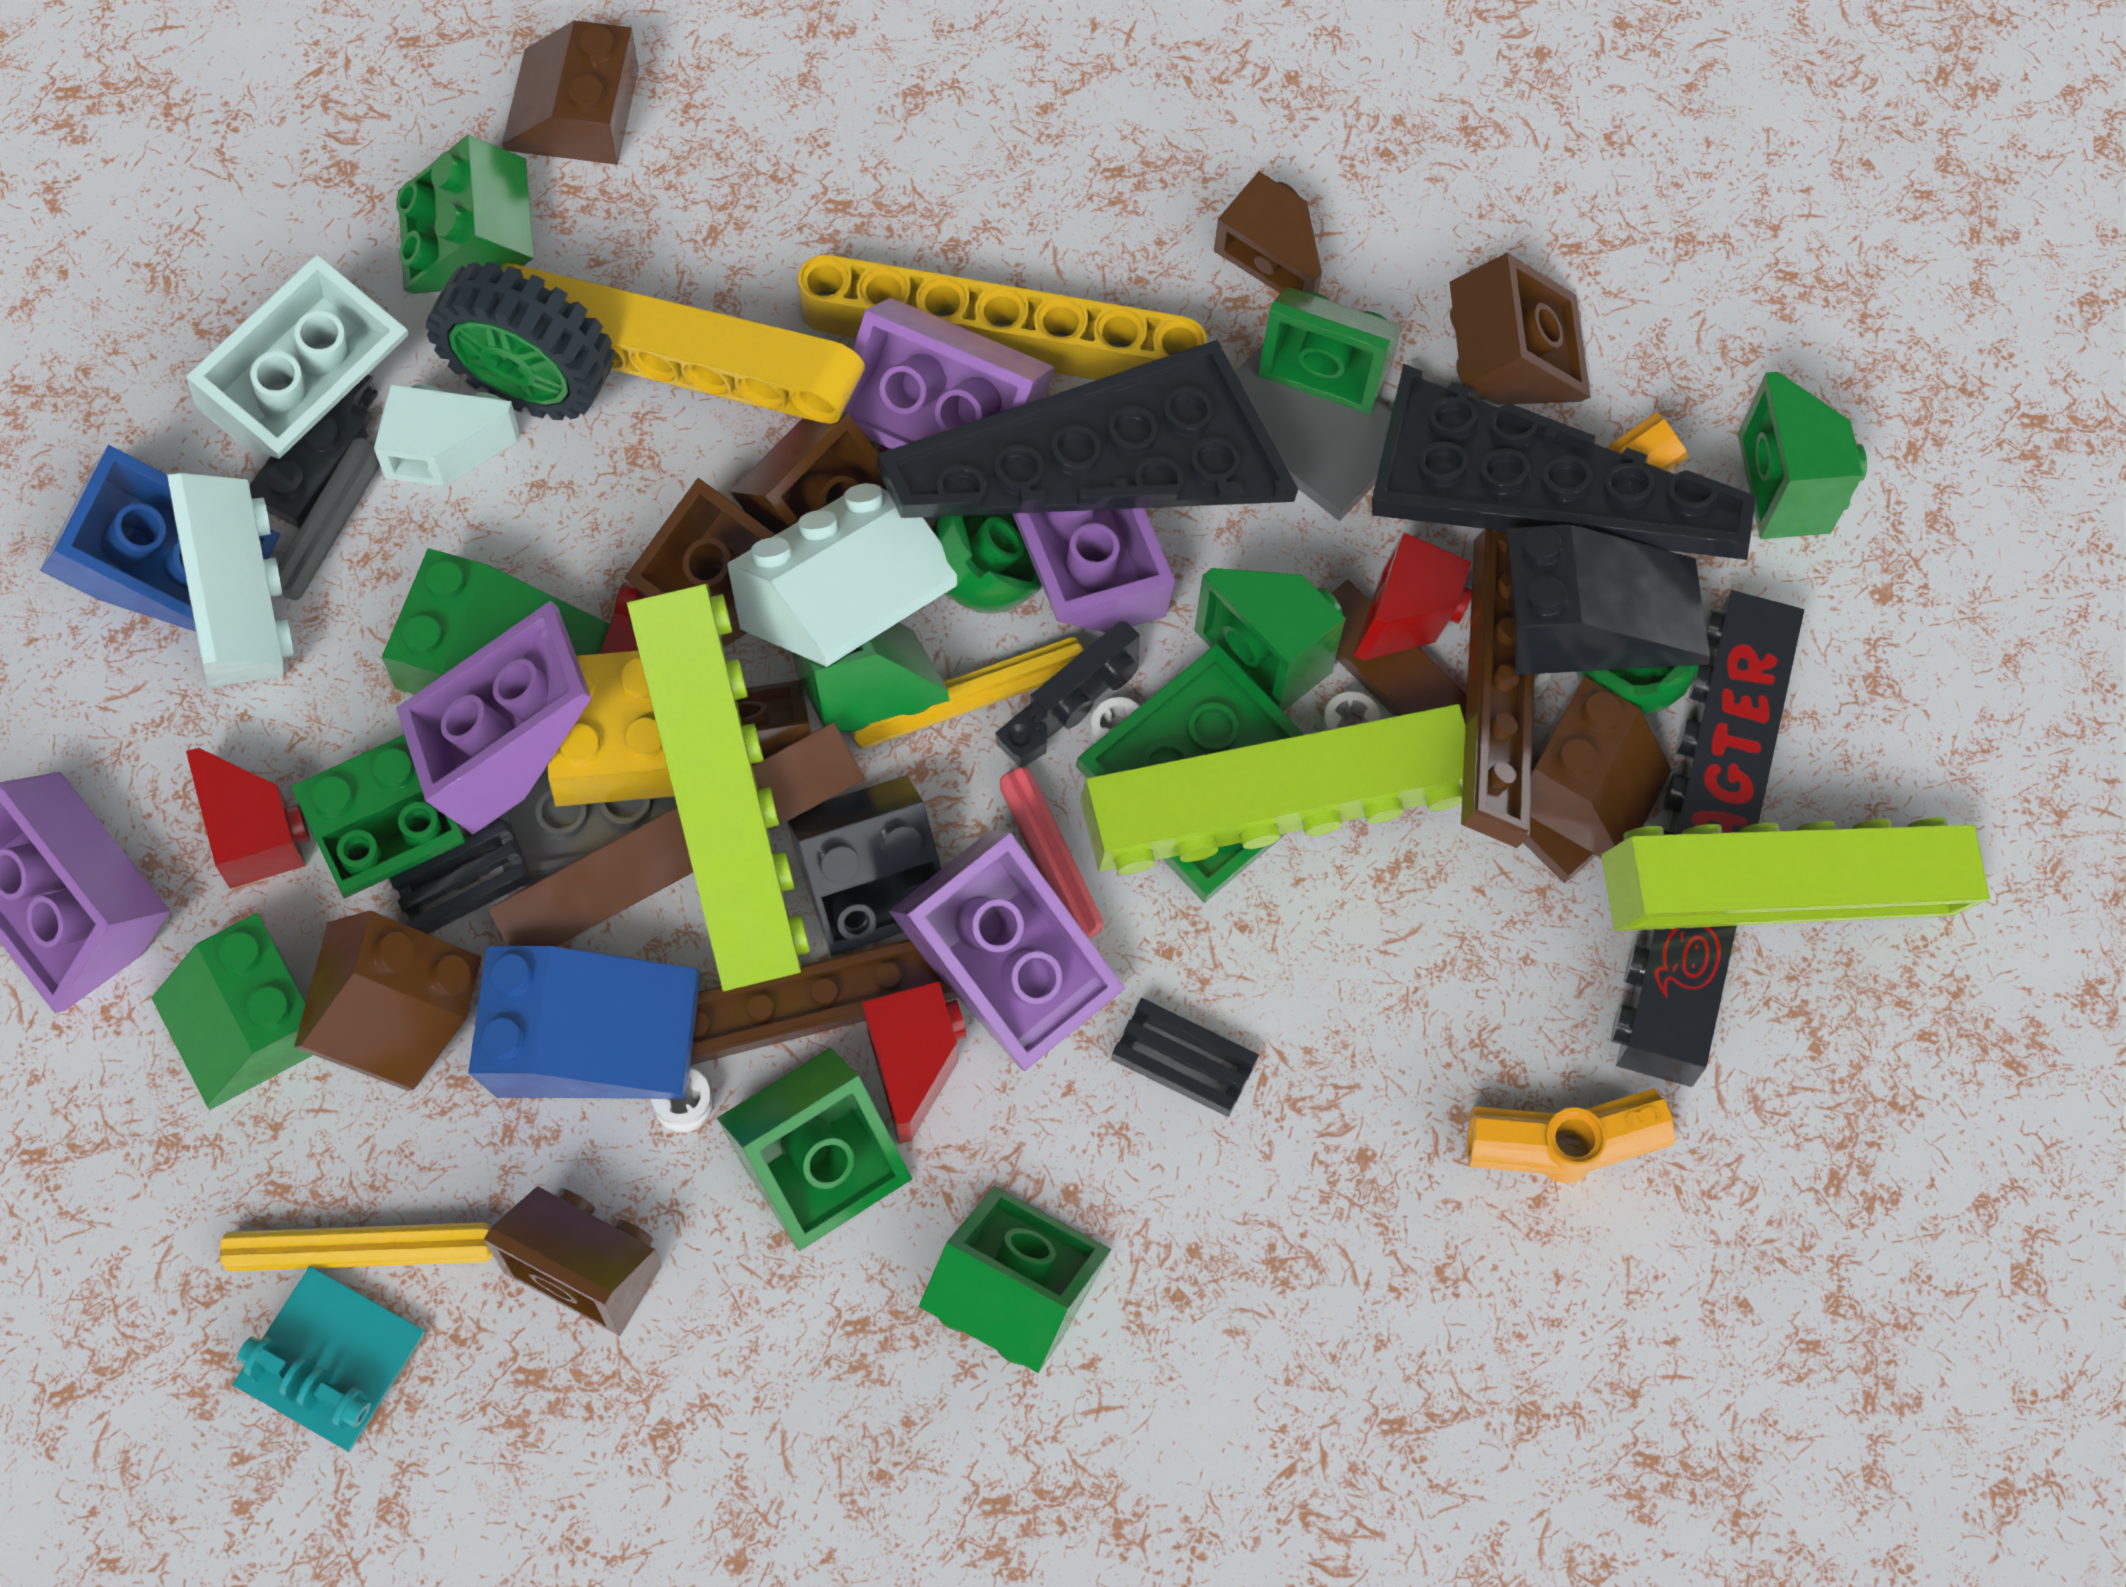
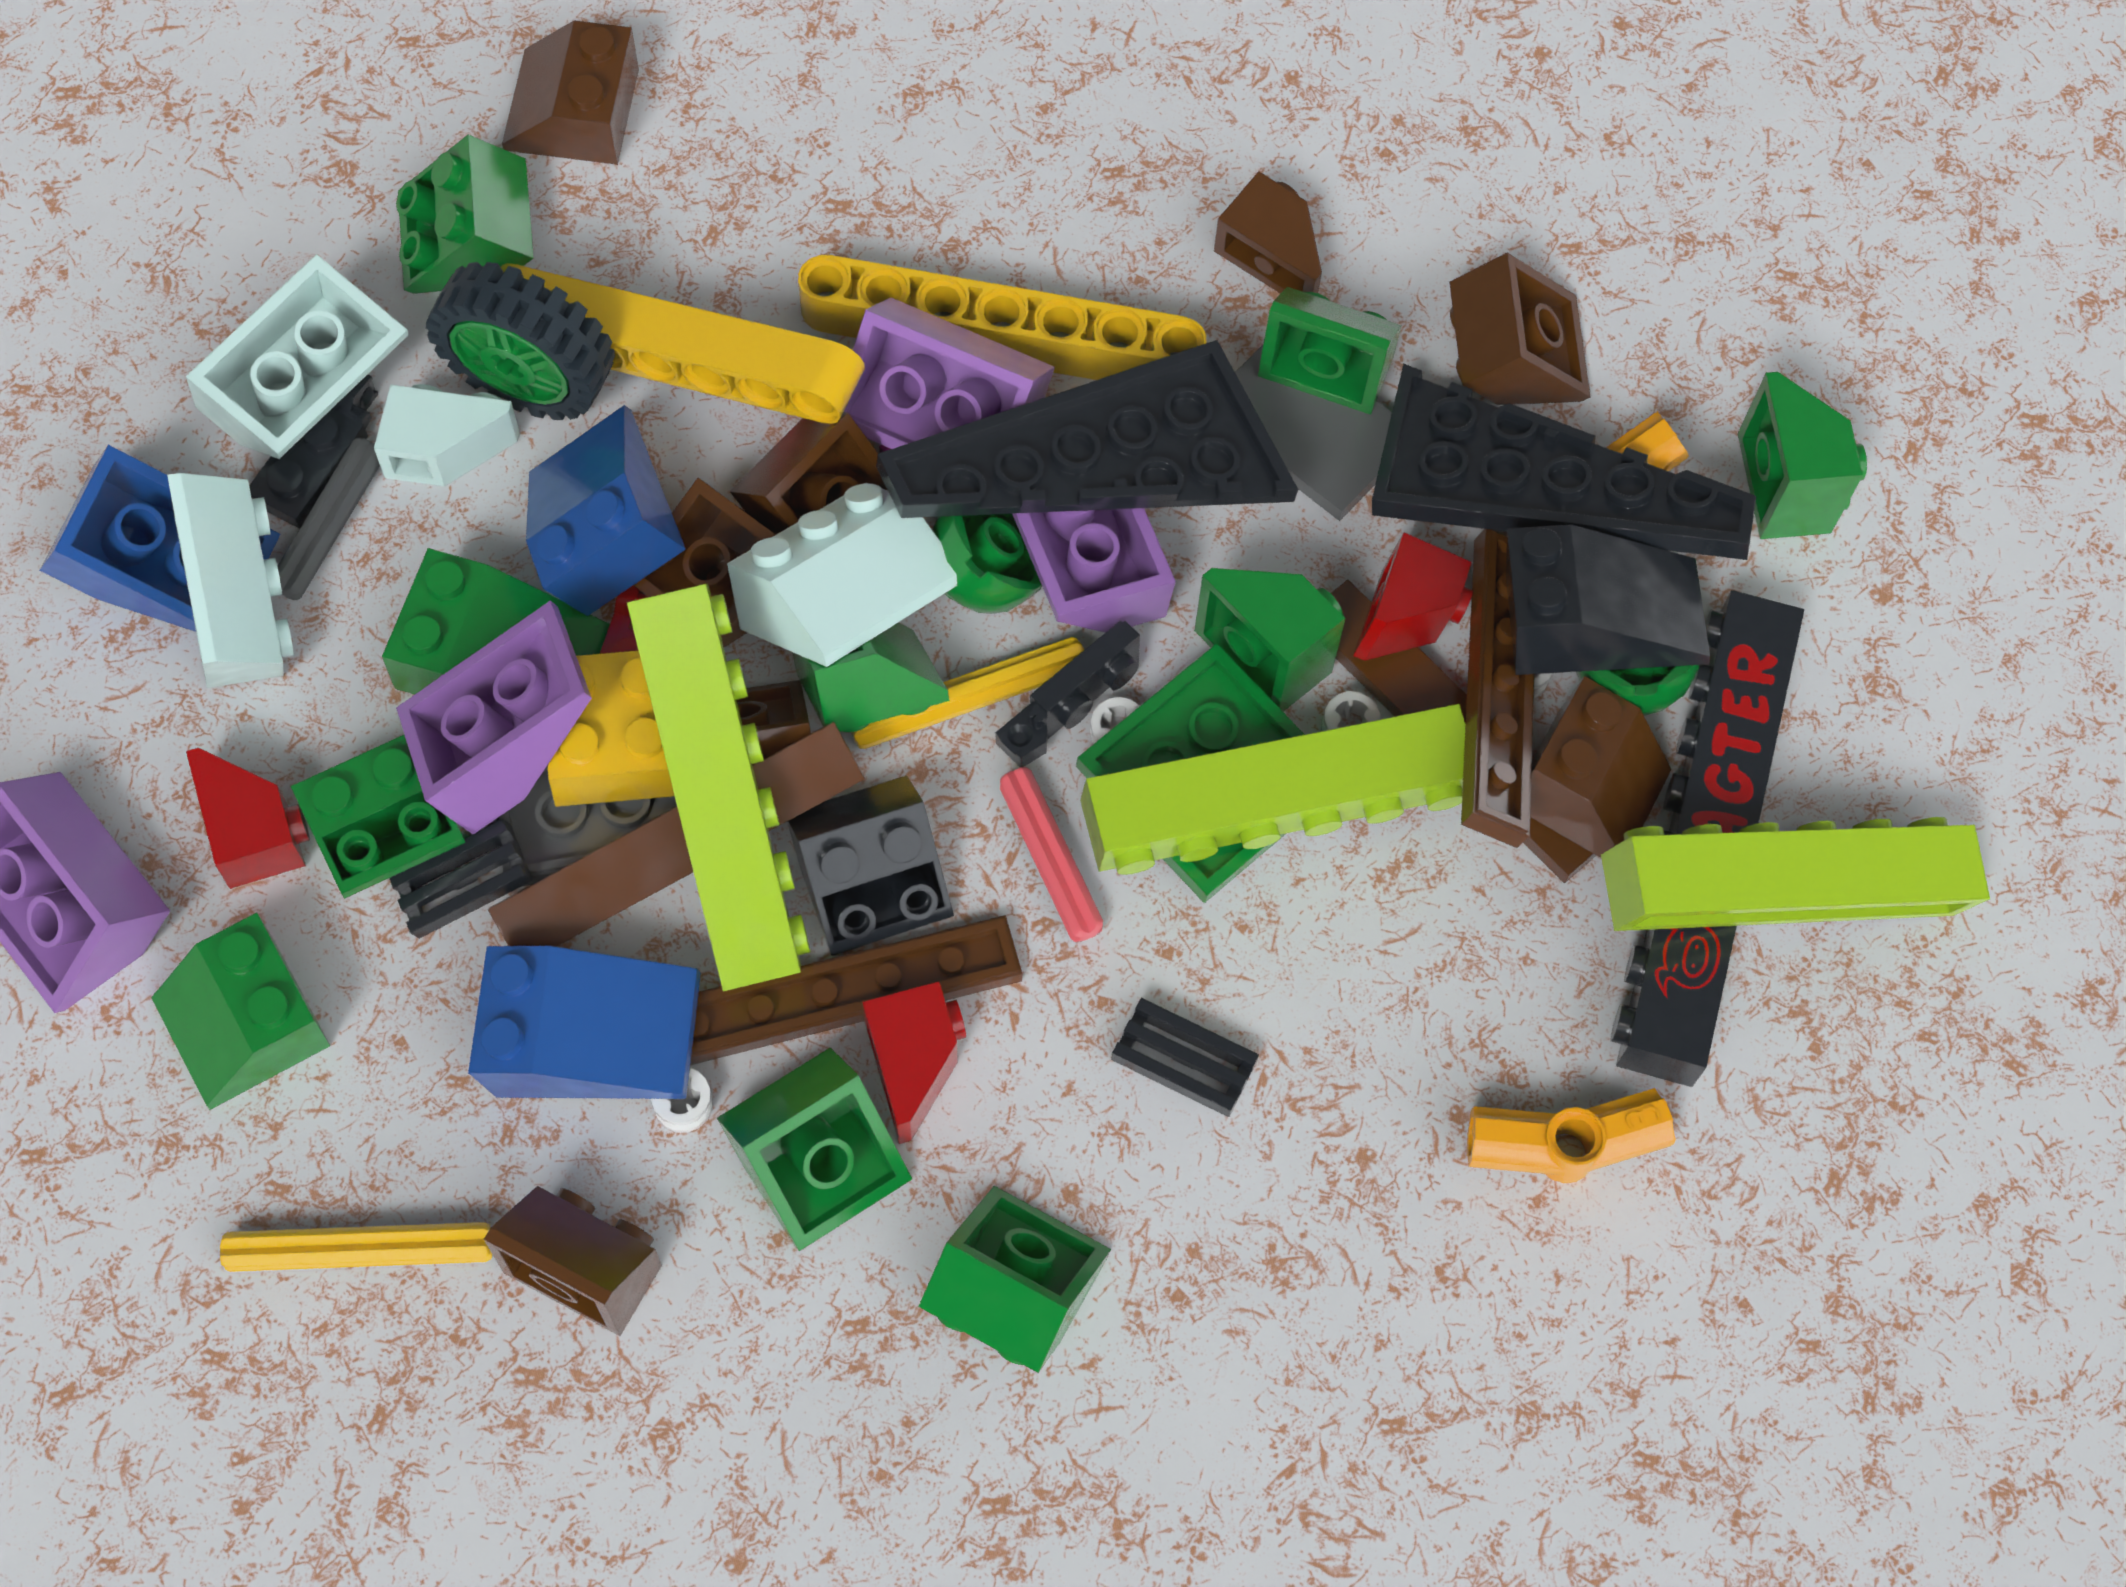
(327, 1358): teal hinge -> none
(385, 998): reddish brown slope -> none
(599, 516): none -> blue slope
(1008, 947): medium lavender slope -> none

